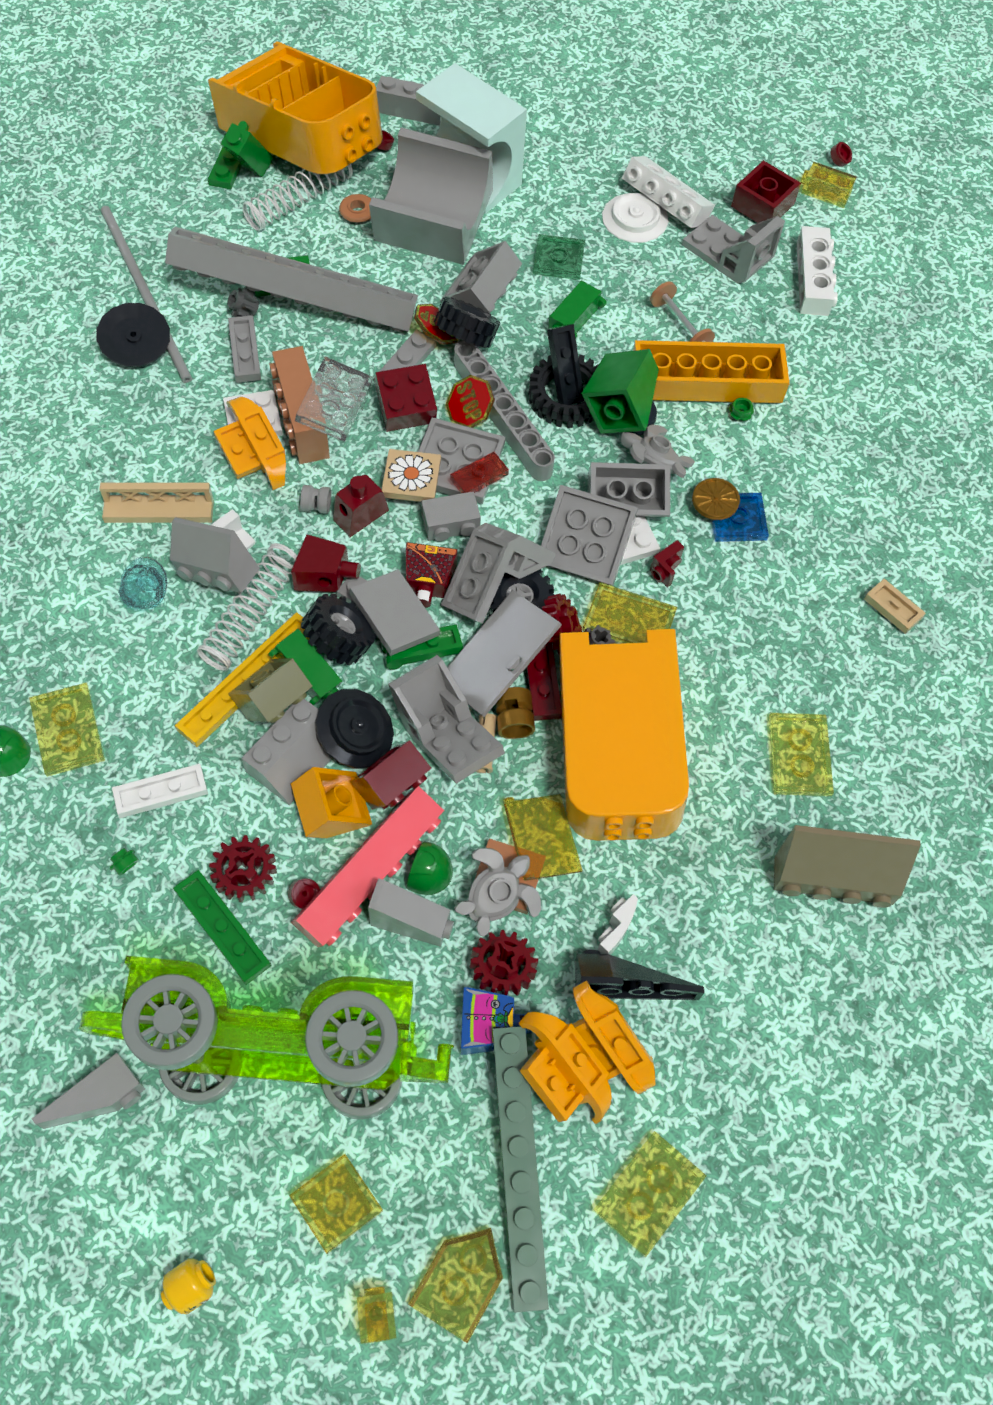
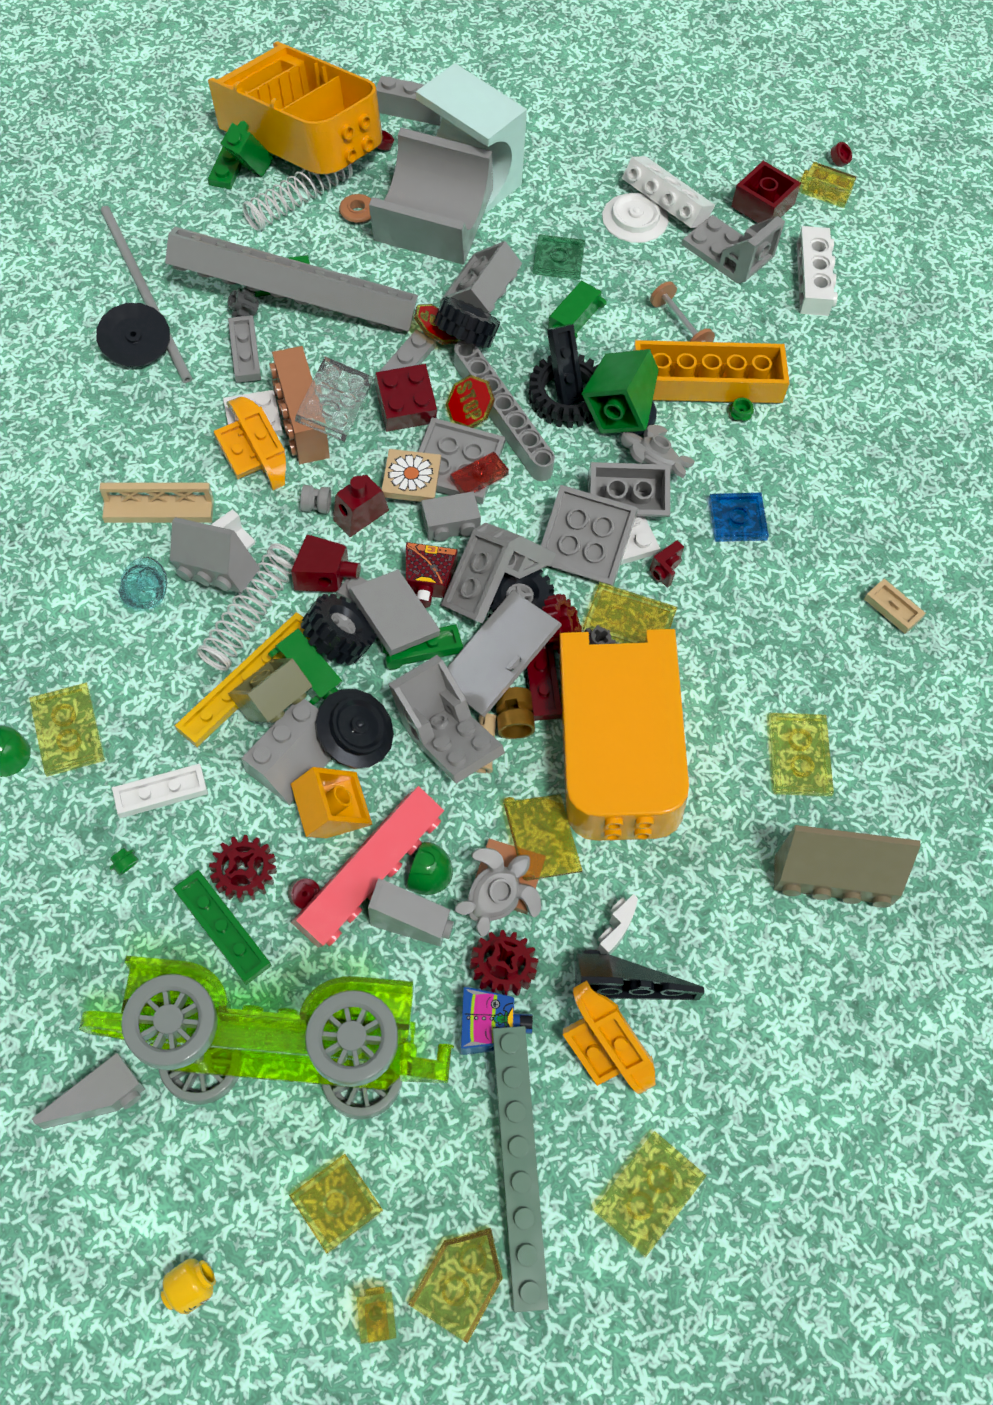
(391, 775): dark red brick -> none
(565, 1068): light orange plate -> none
(716, 498): pearl gold wheel -> none

